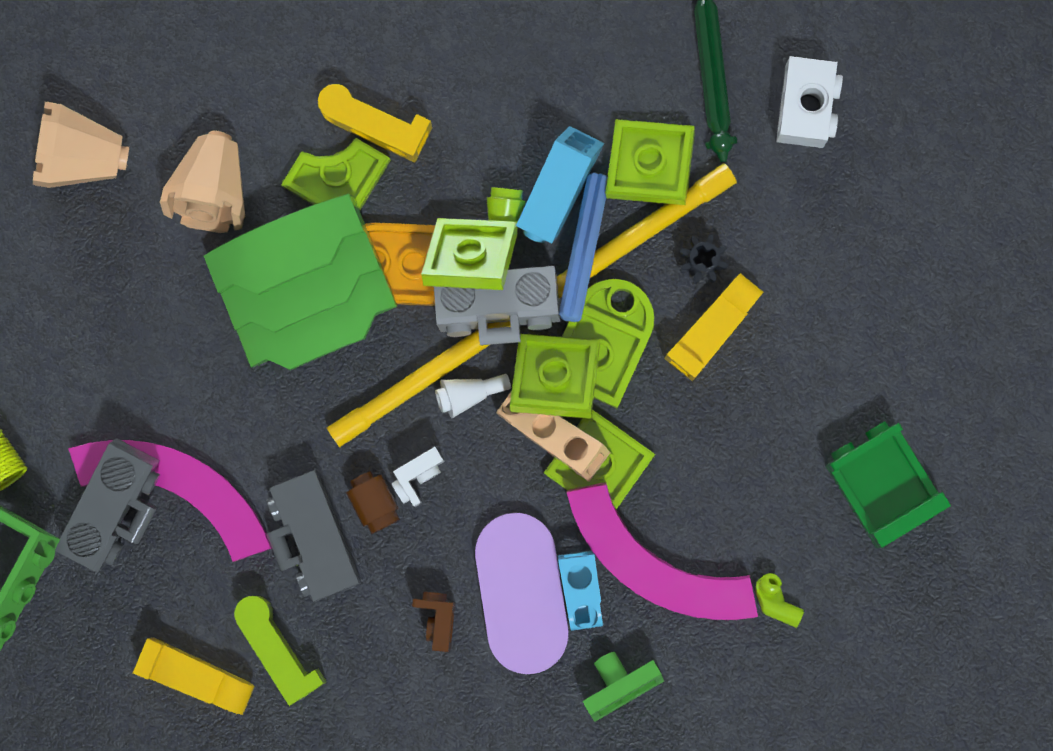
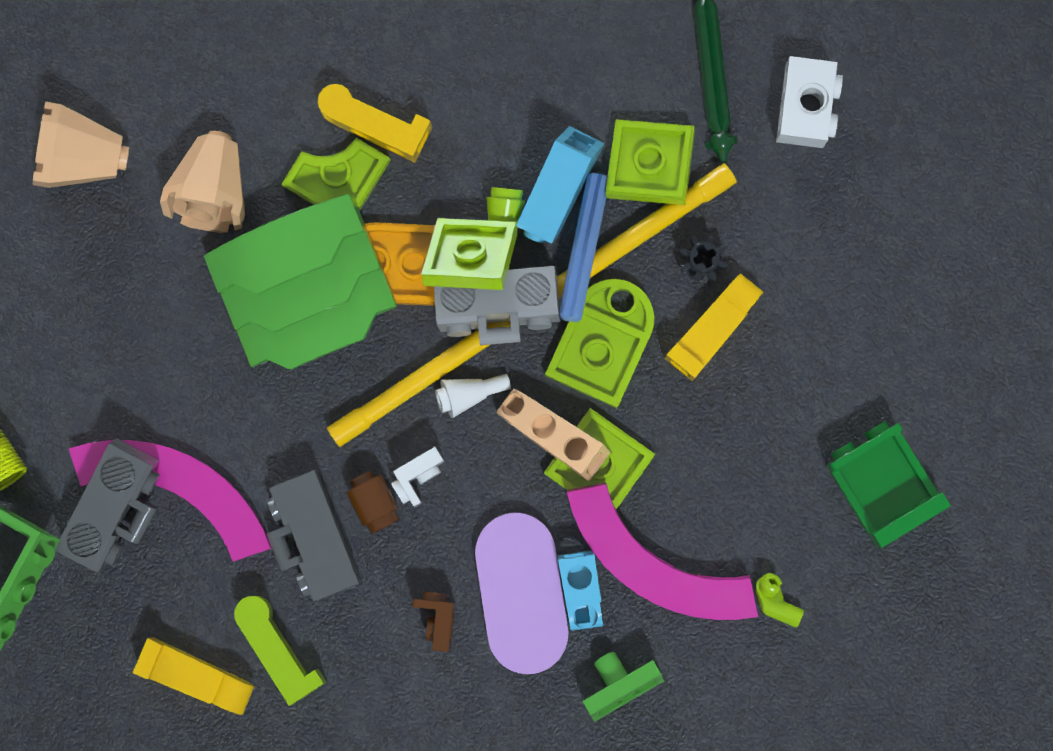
(555, 376): lime tile -> none

